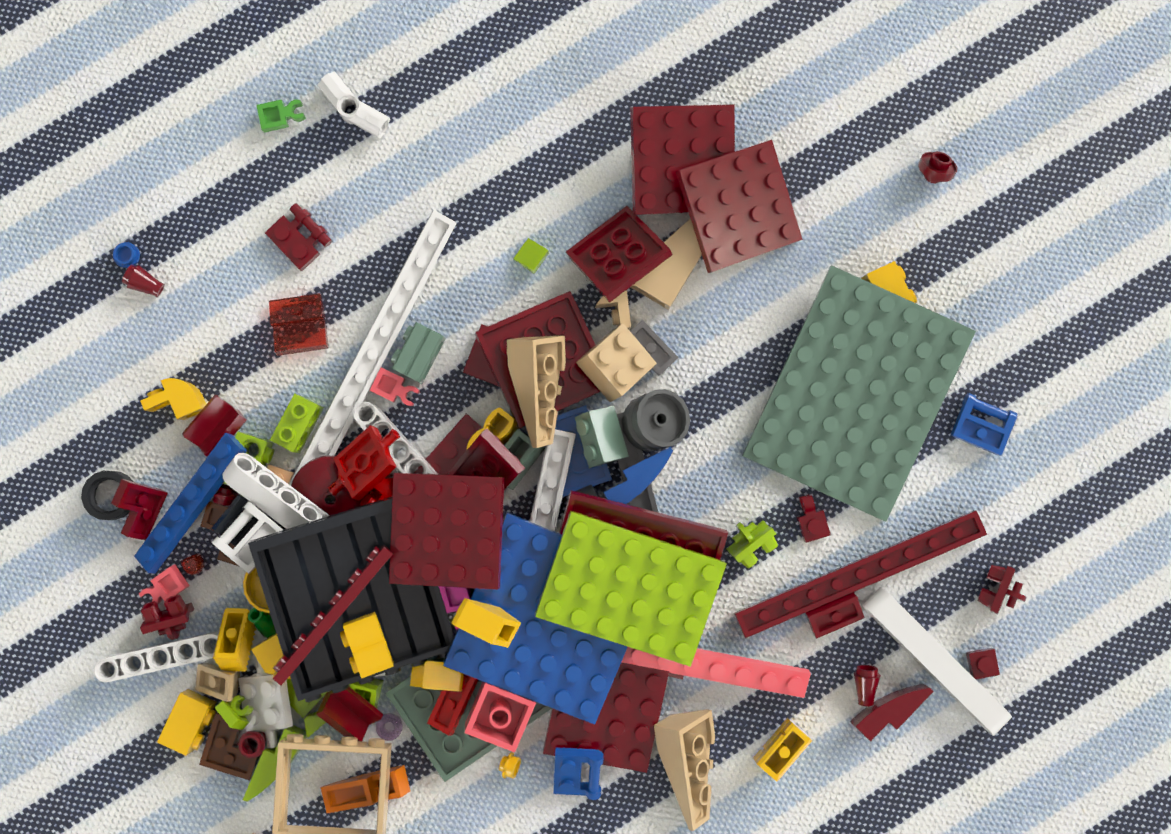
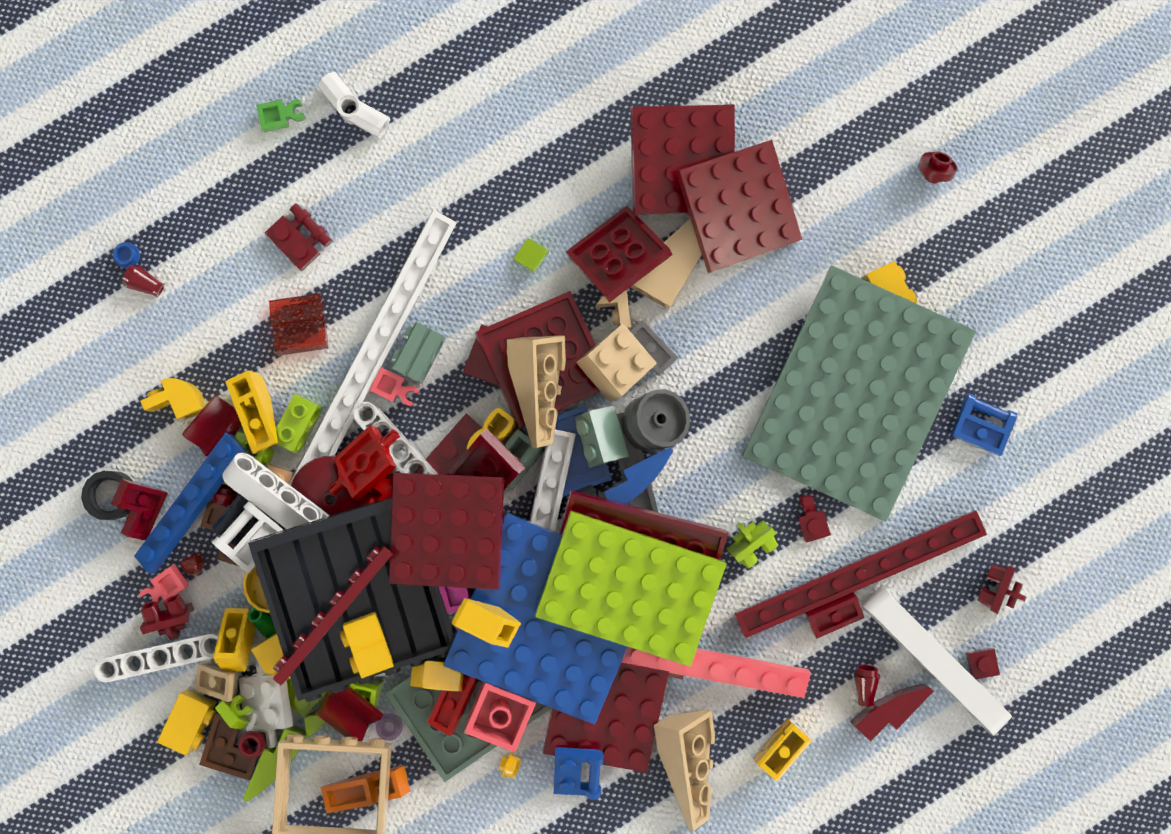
(254, 409): none -> yellow slope

